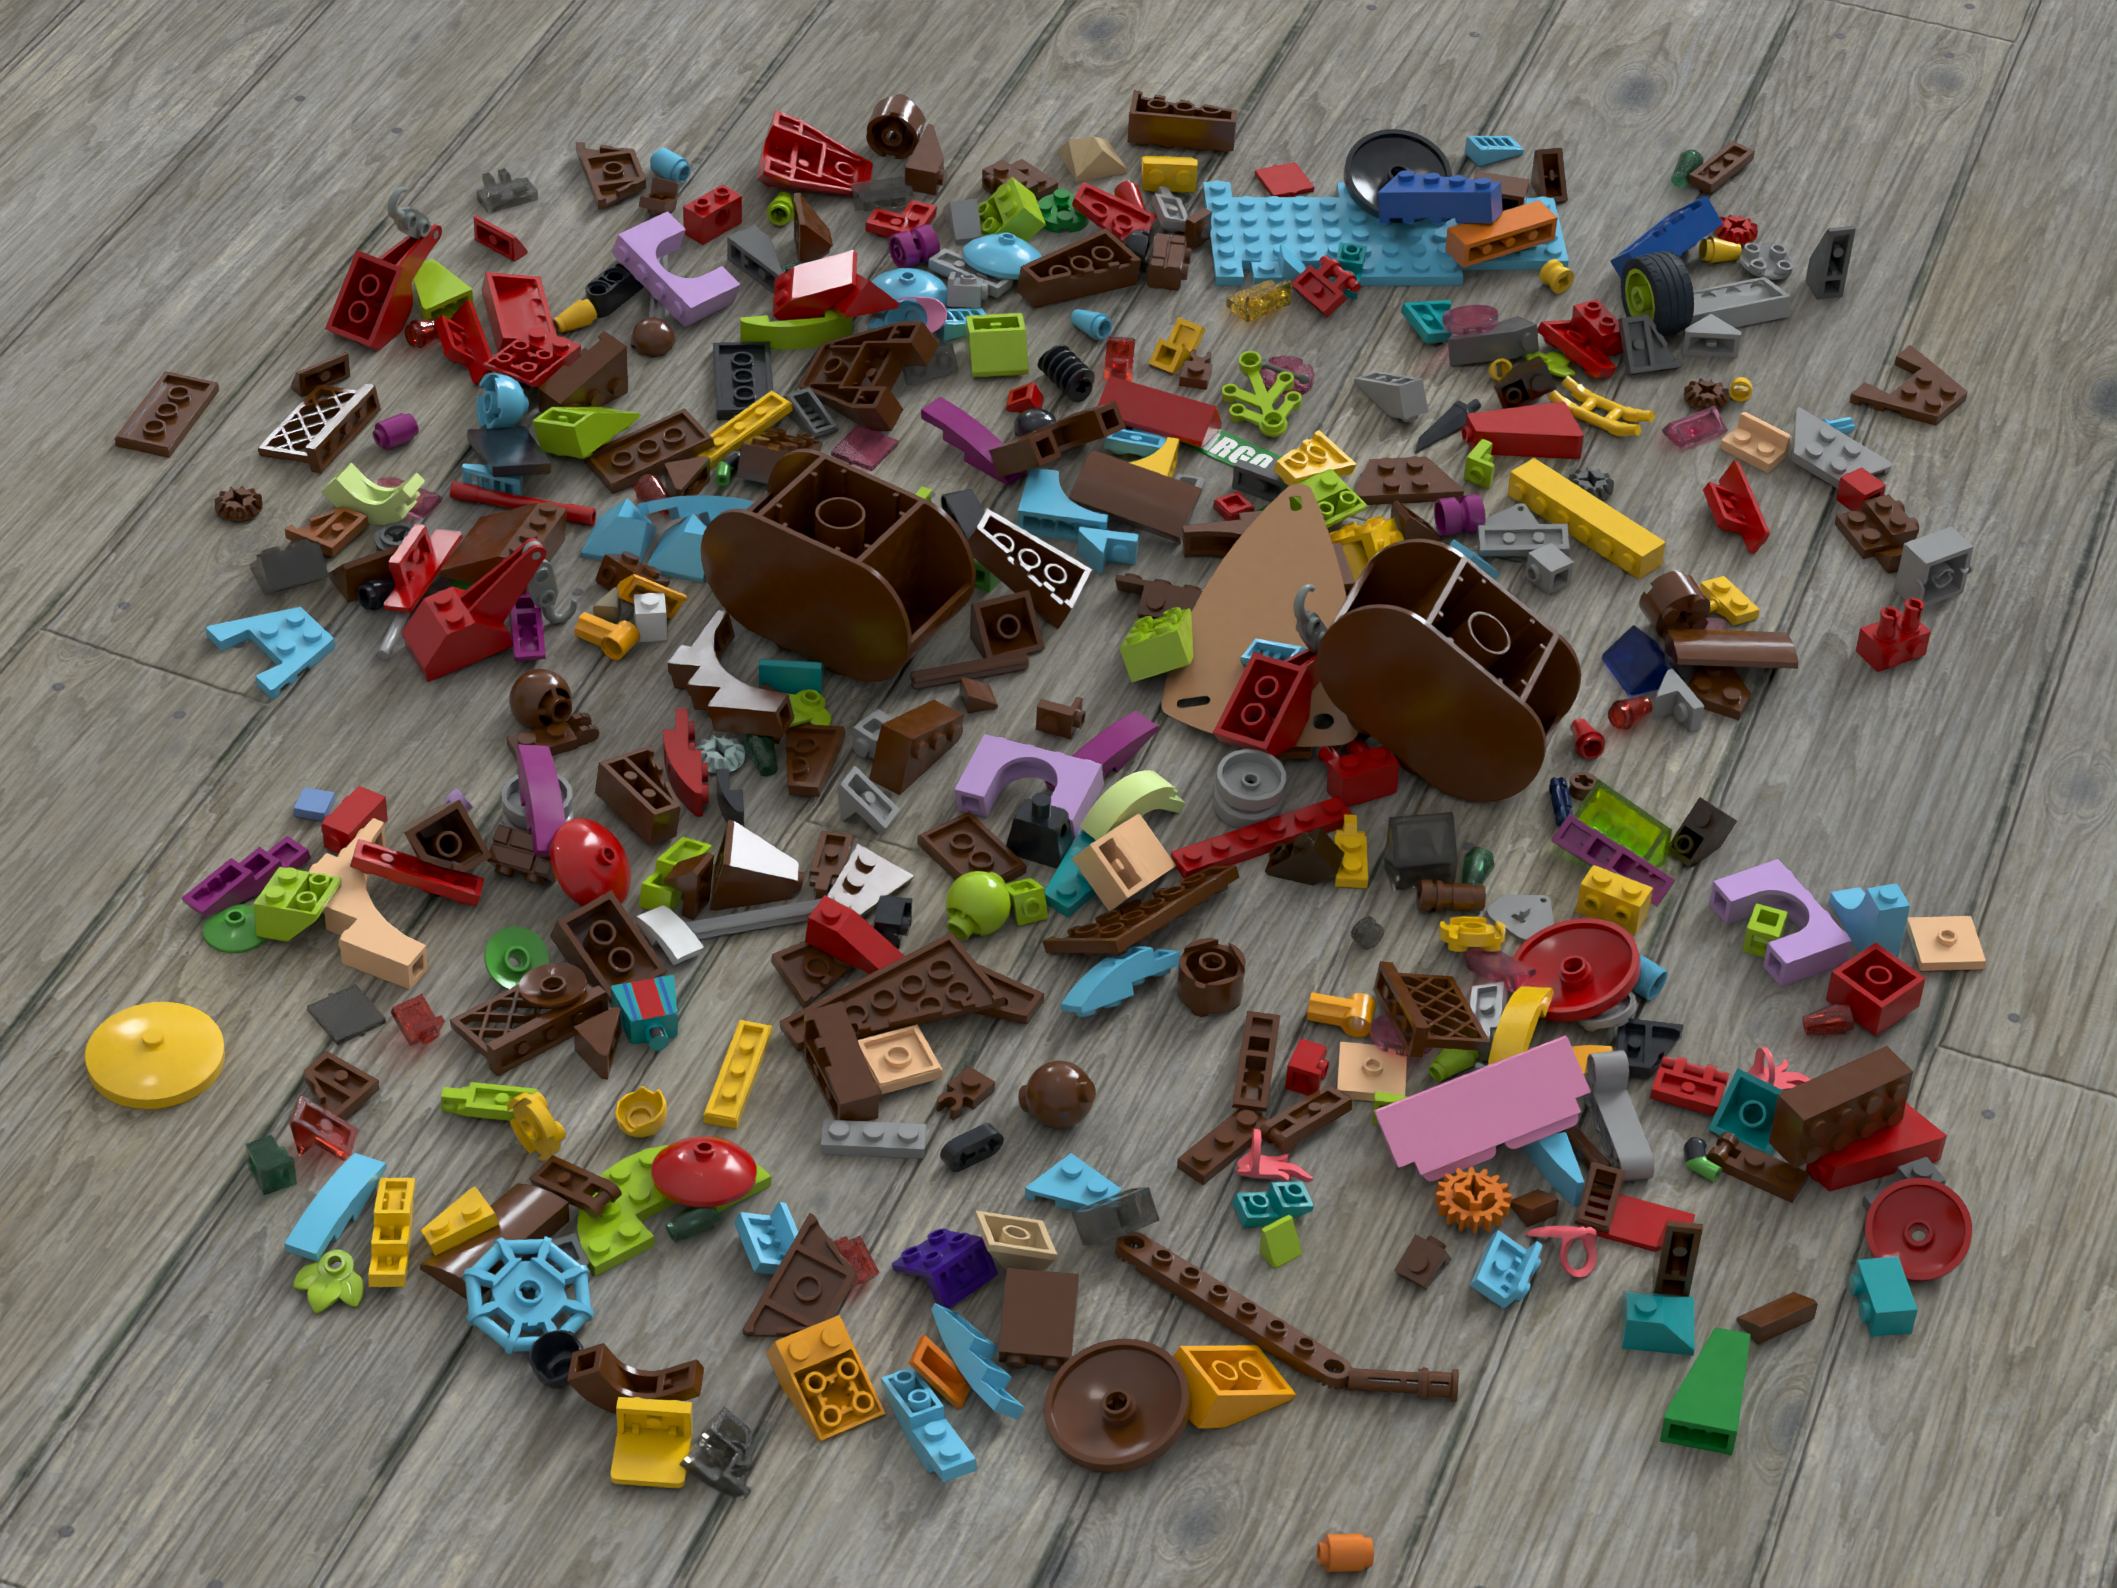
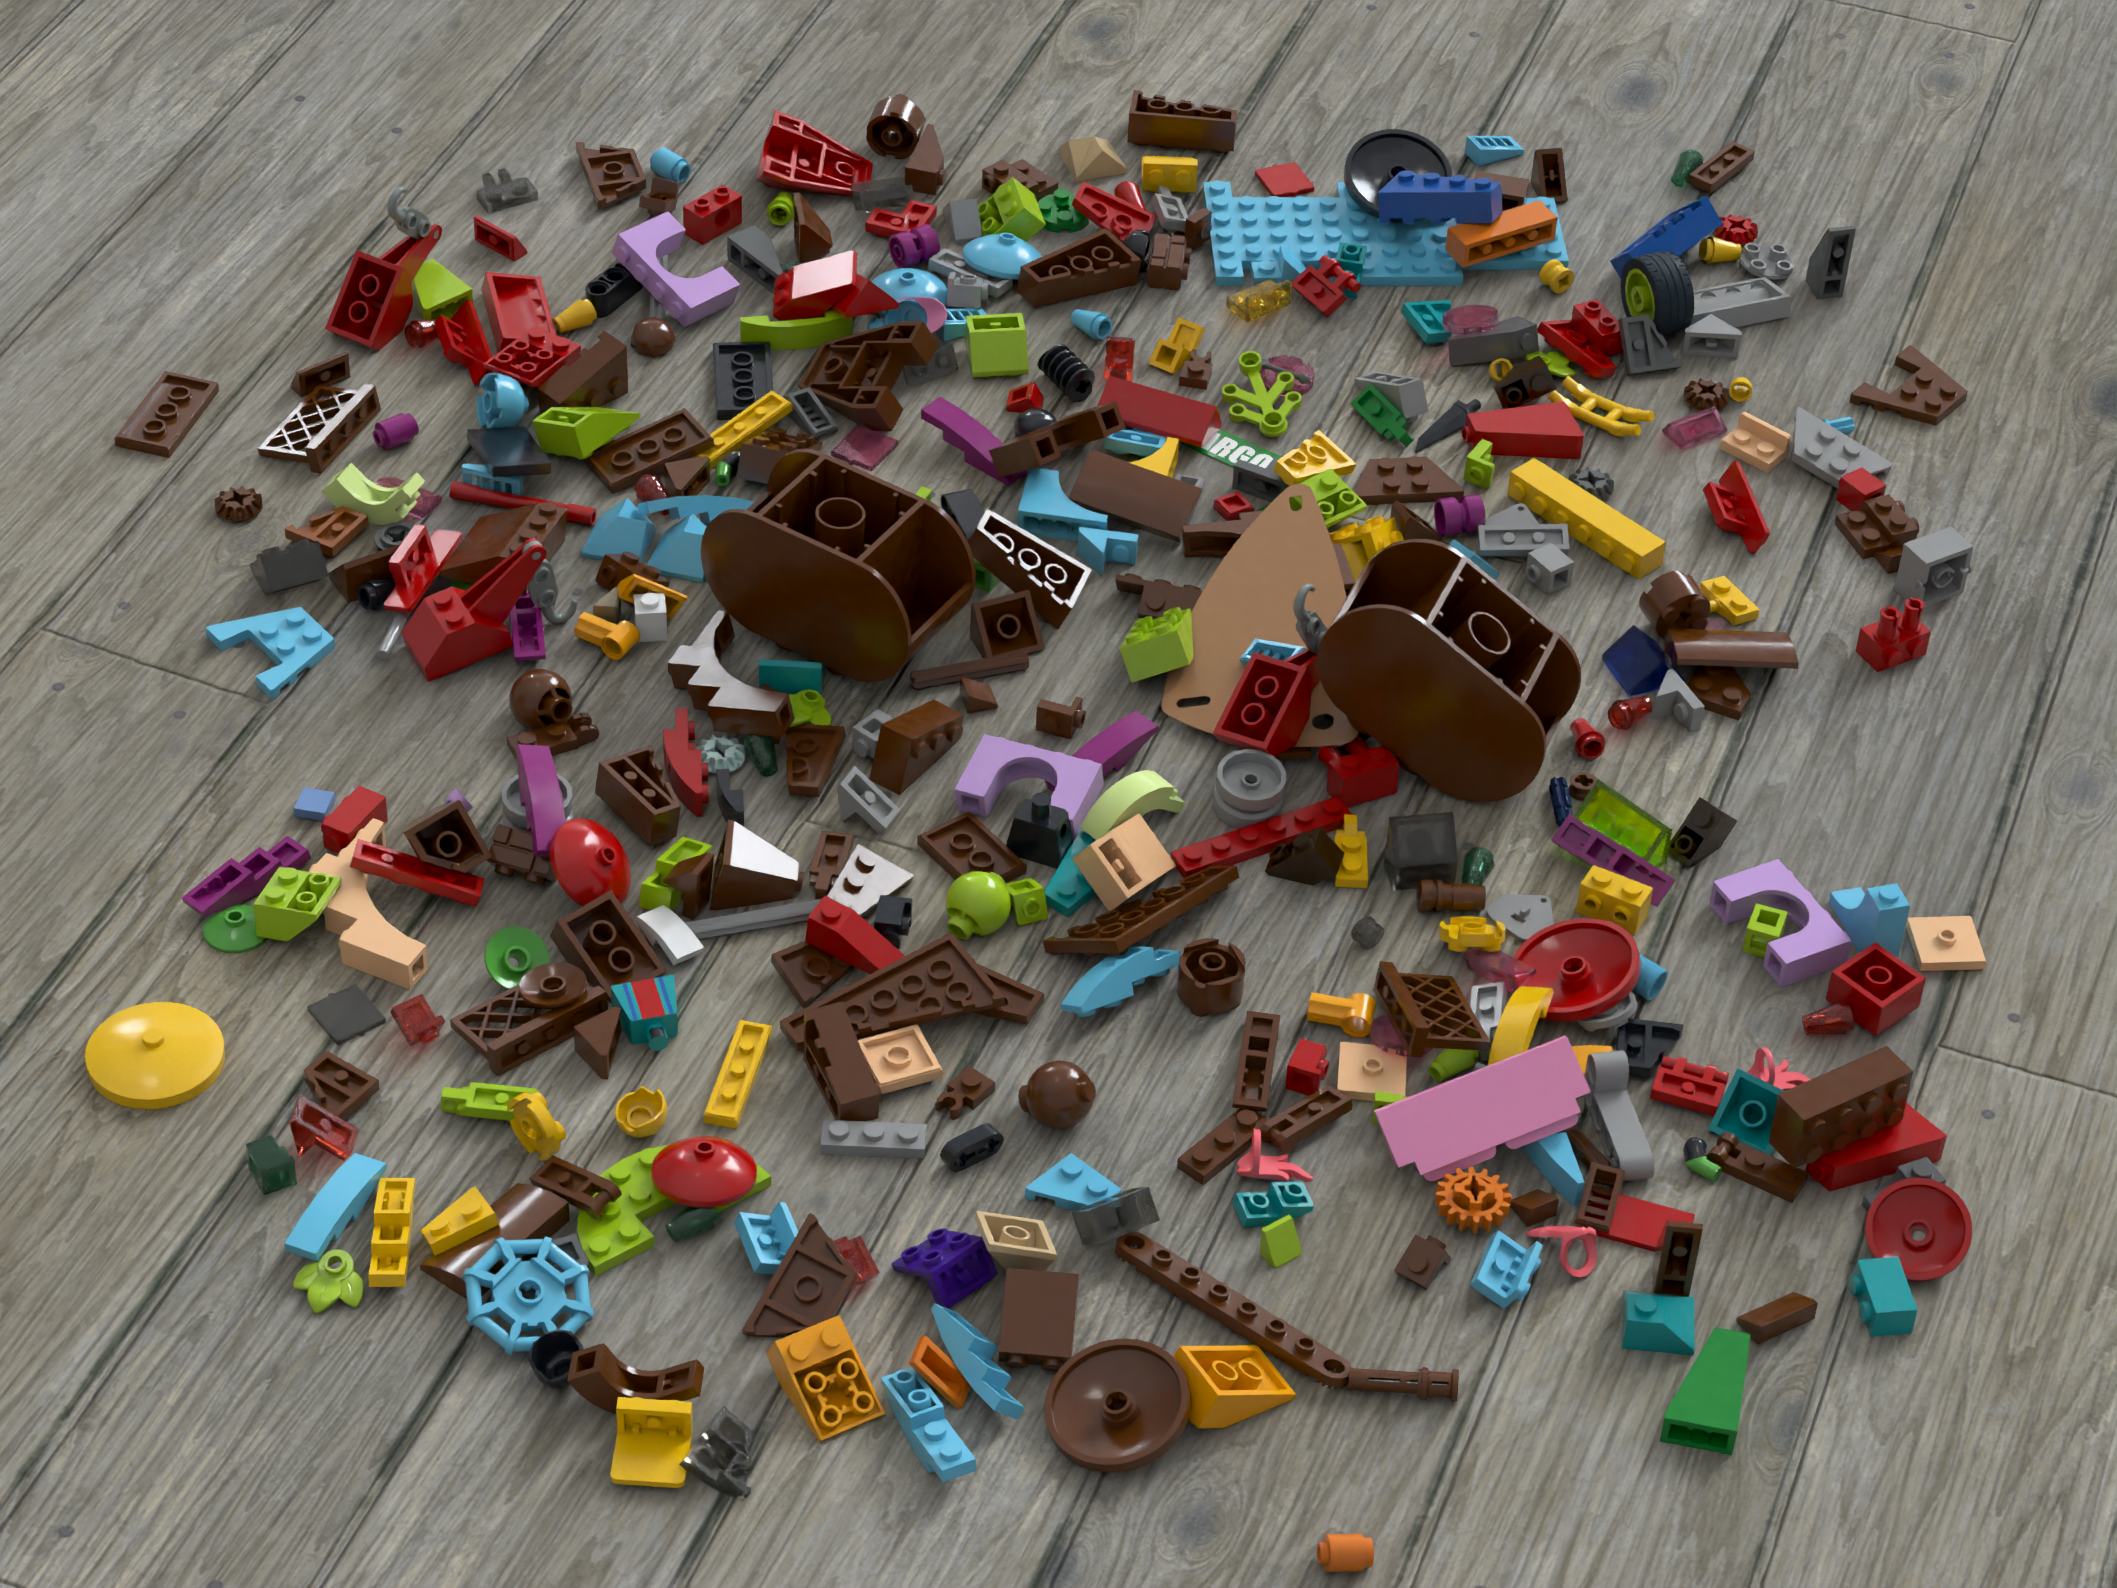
(1382, 415): none -> green hinge

